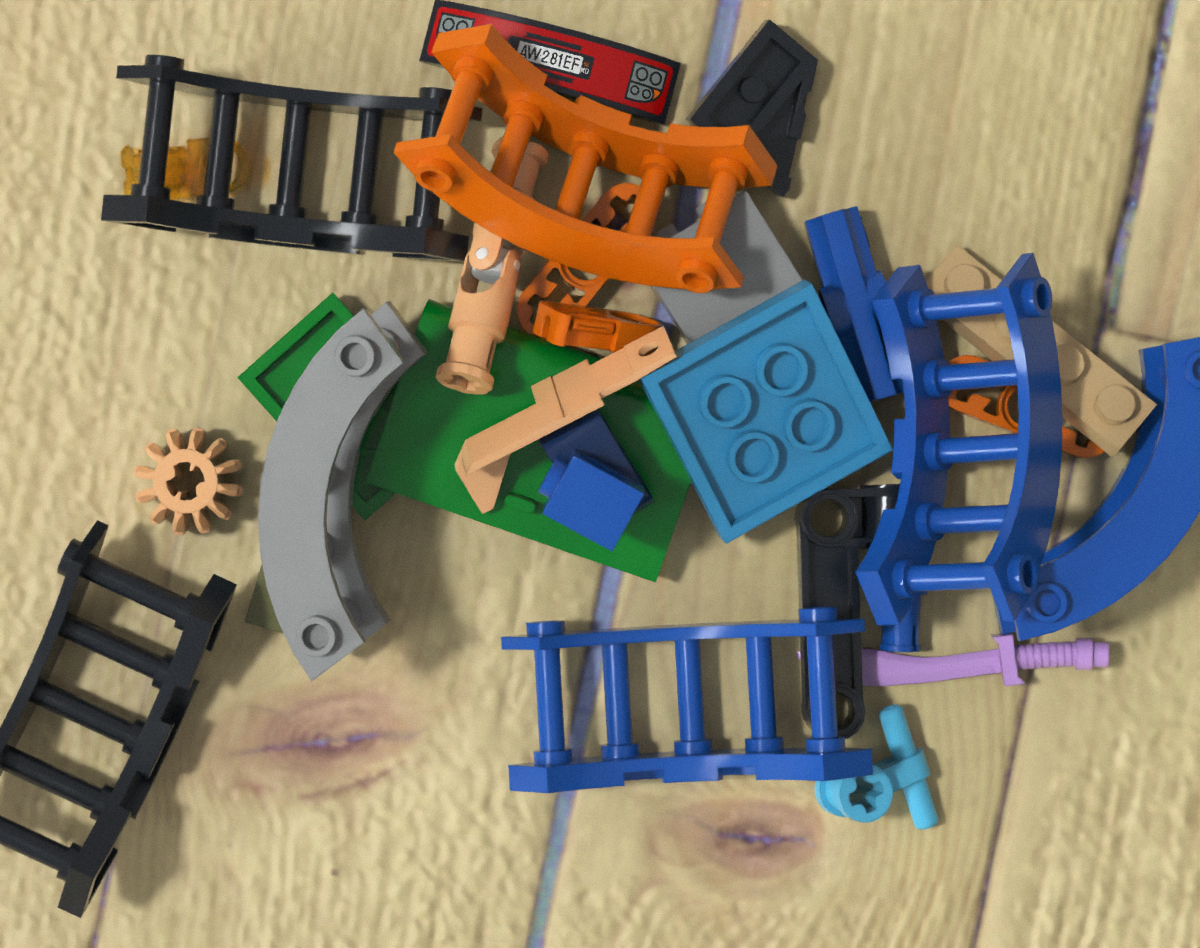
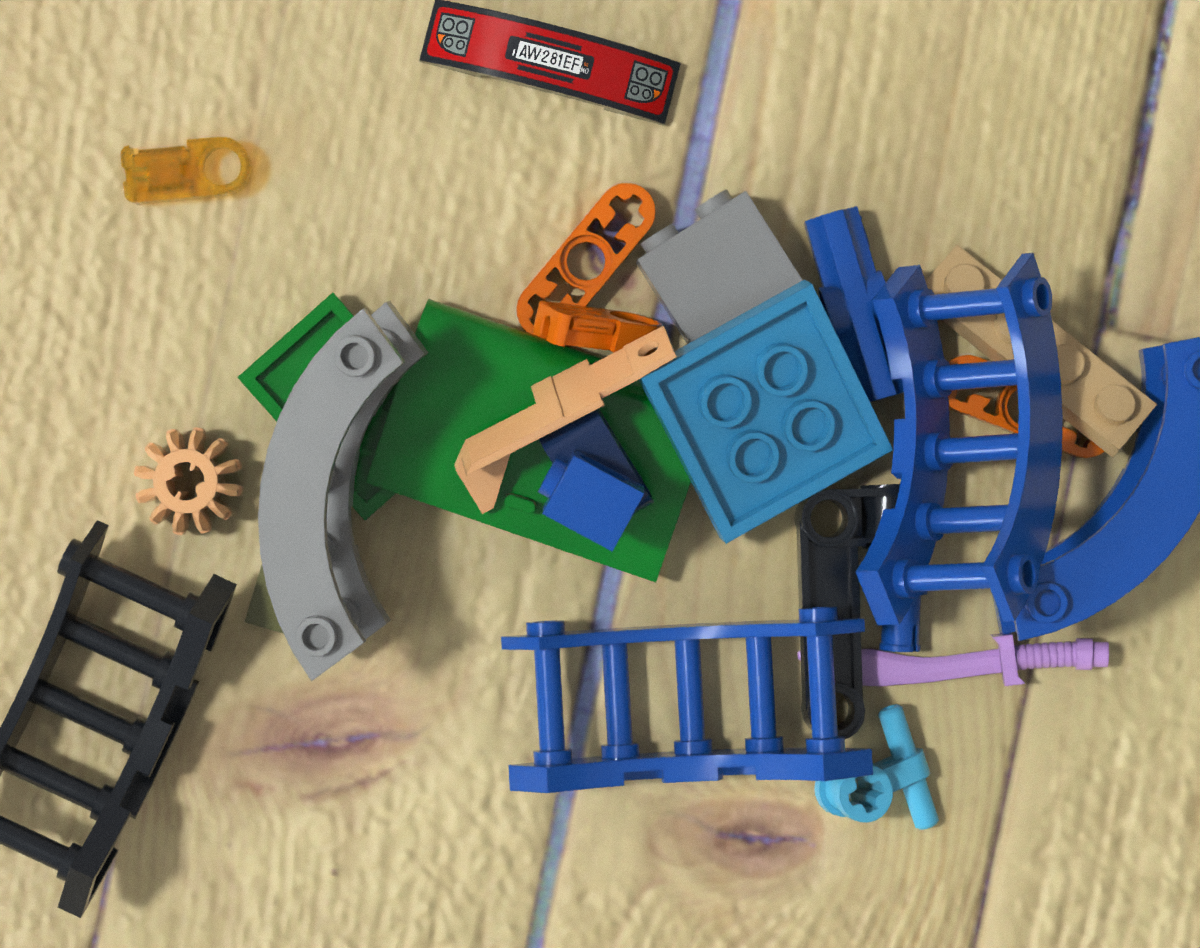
(286, 221): black fence -> none
(482, 318): light nougat piece -> none
(594, 136): orange fence -> none
(765, 90): black wing -> none

